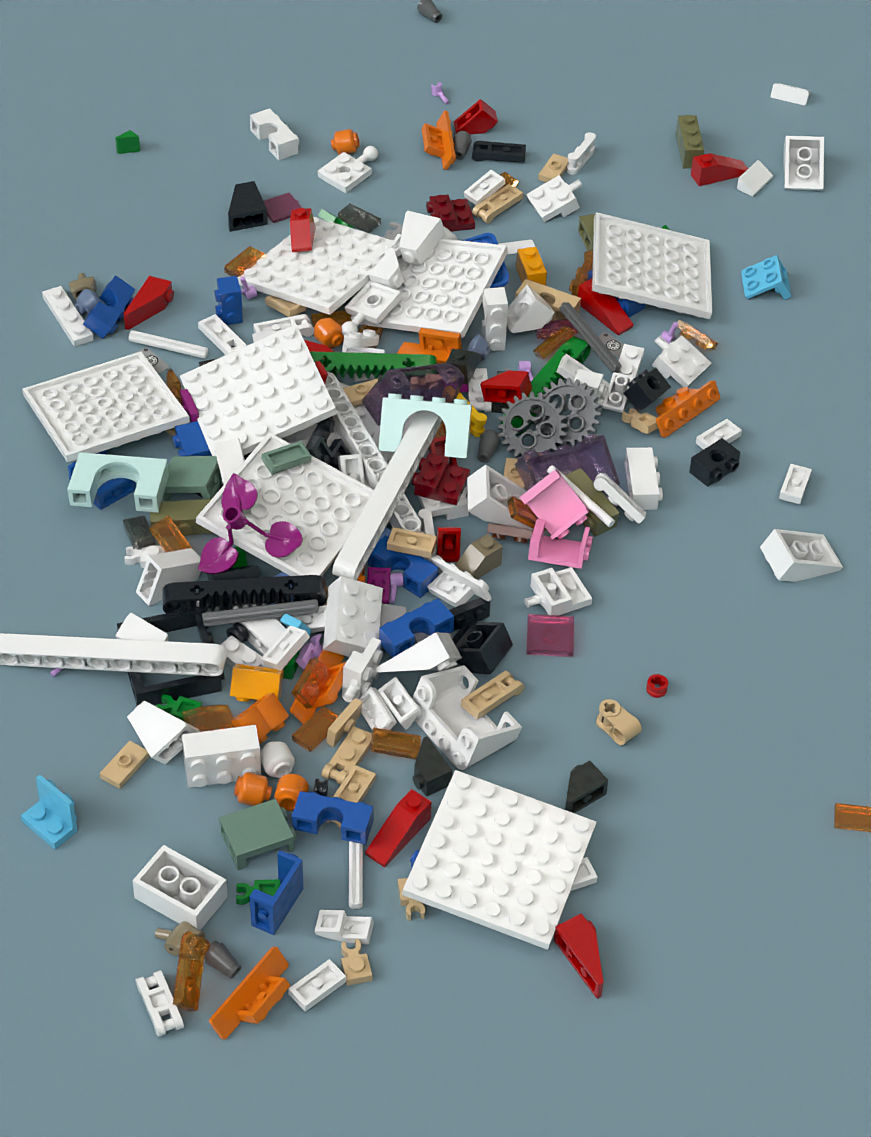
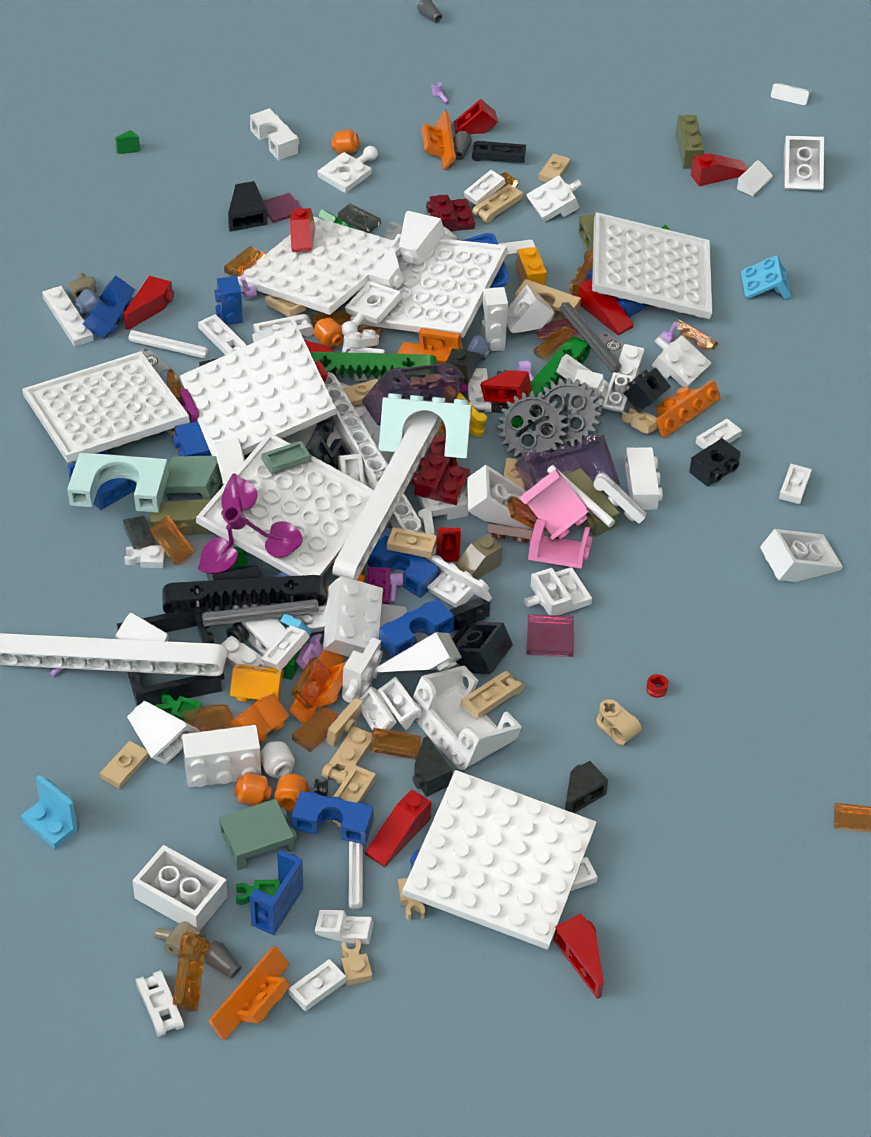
(165, 569): white slope -> none
(488, 444): dark grey cone -> none
(581, 154): white plate -> none

